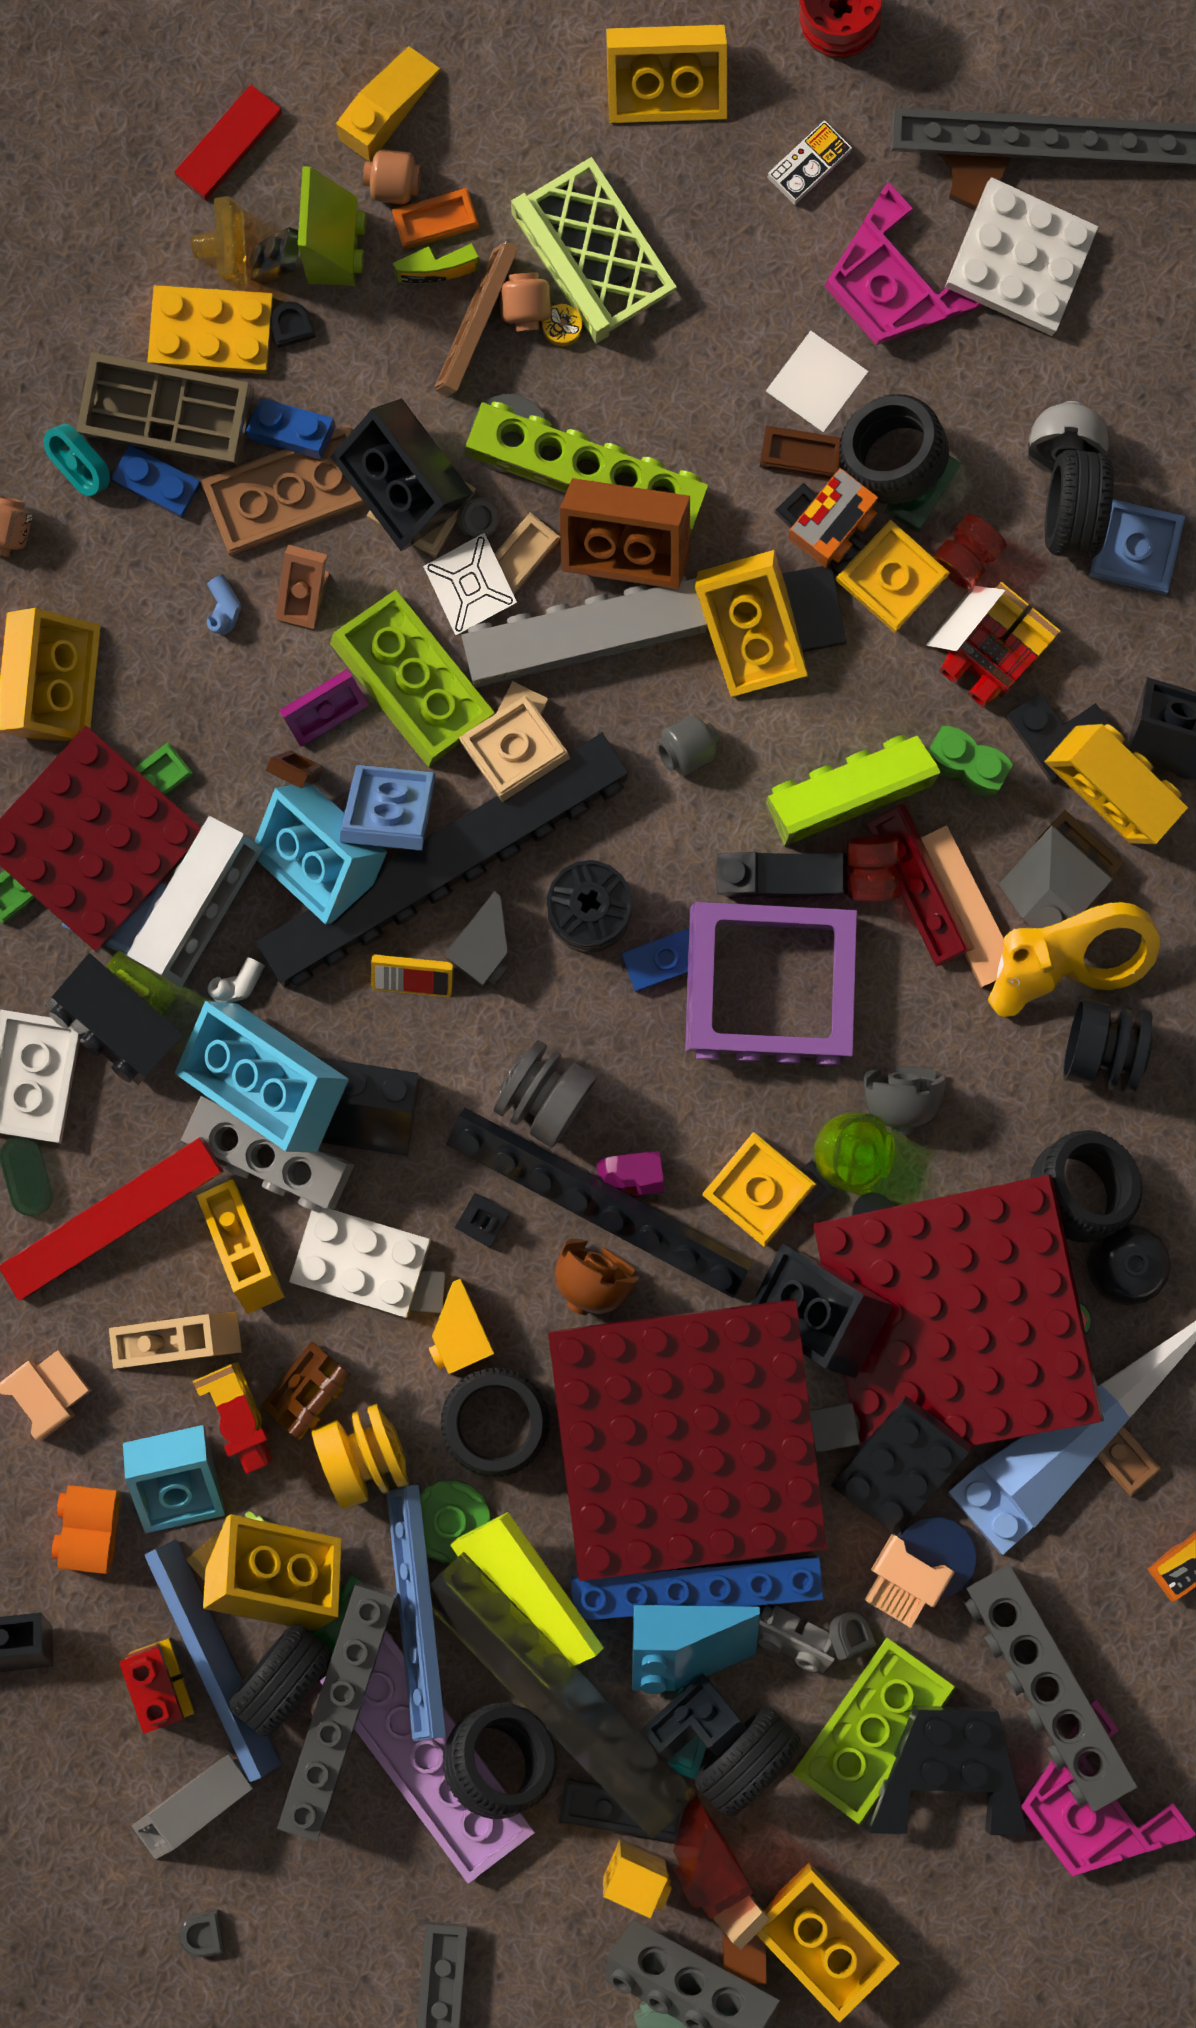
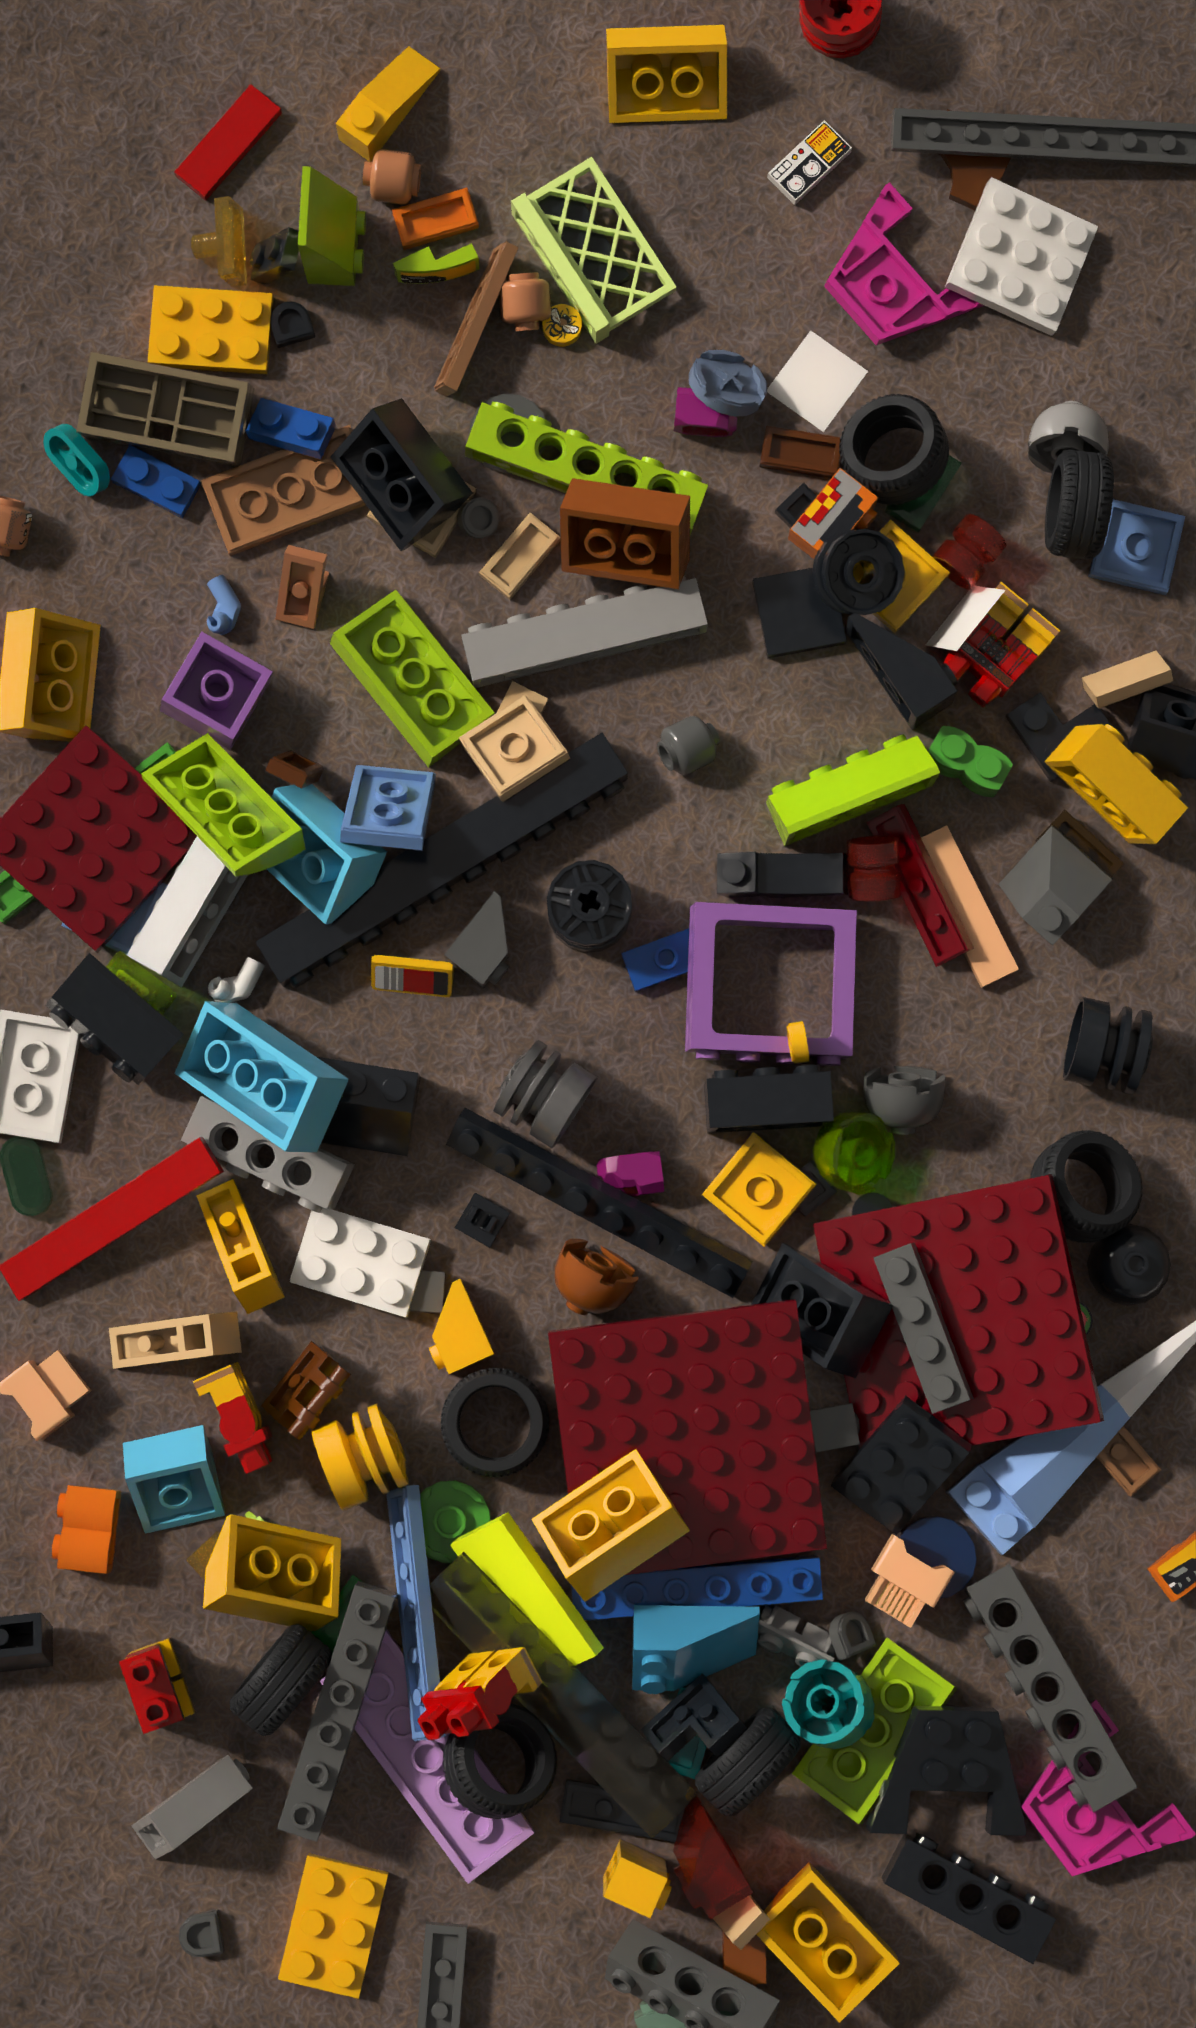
(209, 1655): medium blue tile -> none
(215, 690): none -> medium lavender brick
(225, 807): none -> lime slope
(324, 707): magenta plate -> none
(333, 1925): none -> yellow plate
(470, 584): white sticker -> none
(477, 1692): none -> red hips
(610, 1525): none -> yellow slope
(696, 418): none -> magenta rock
(727, 383): none -> sand blue tile
(751, 623): yellow slope -> none
(768, 1099): none -> black brick
(797, 1042): none -> yellow tile
(807, 1694): none -> teal brick
(881, 568): none -> black wheel
(907, 673): none -> black slope
(923, 1328): none -> dark grey plate
(1021, 1937): none -> black brick
(1040, 957): yellow animal -> none
(1127, 679): none -> tan tile

